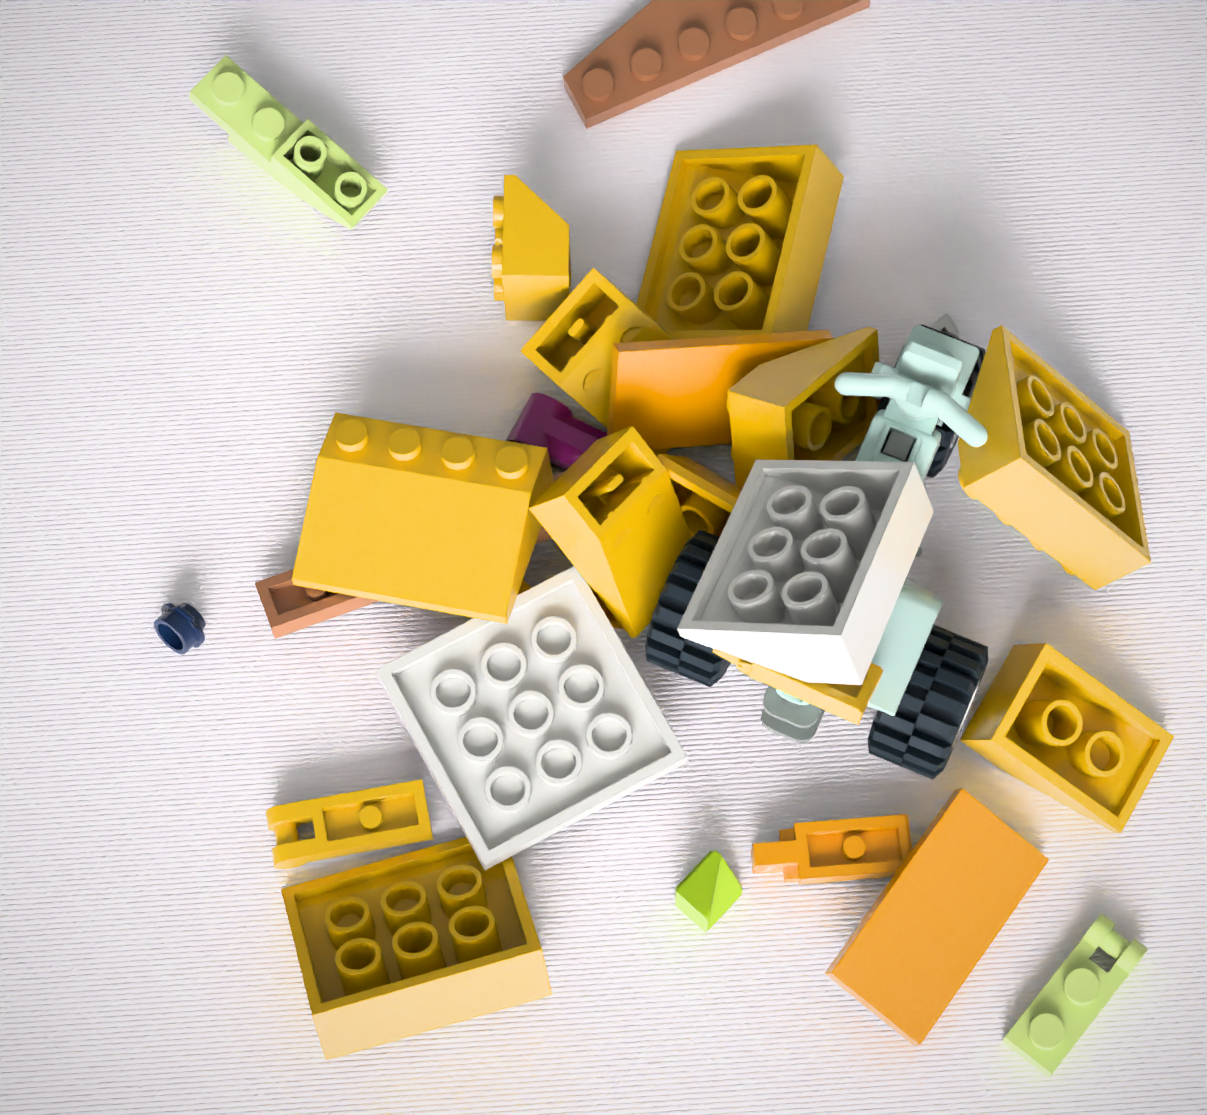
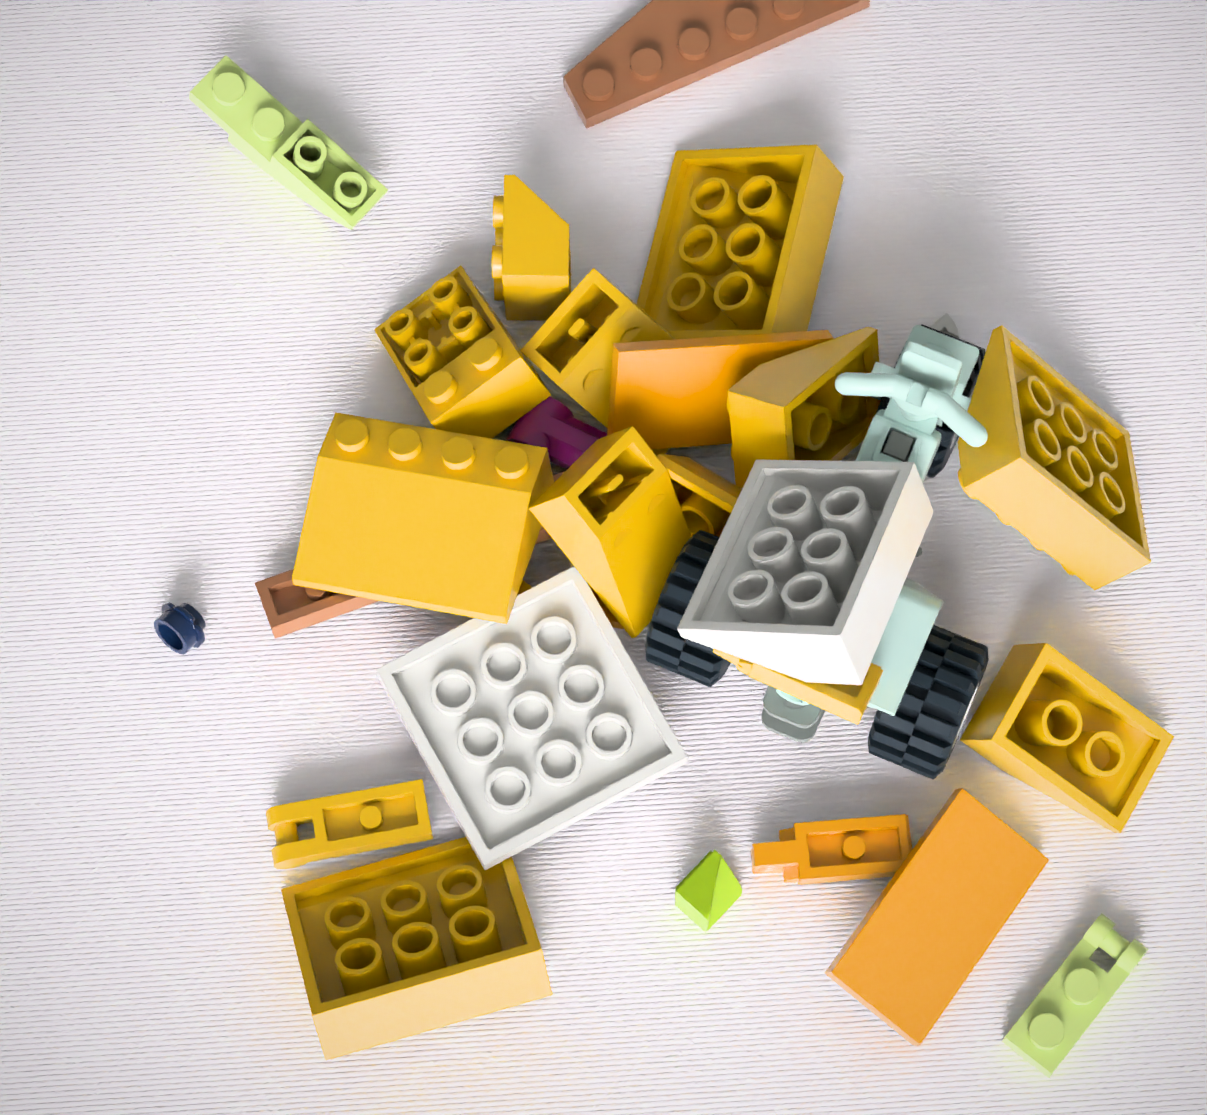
(461, 359): none -> yellow slope

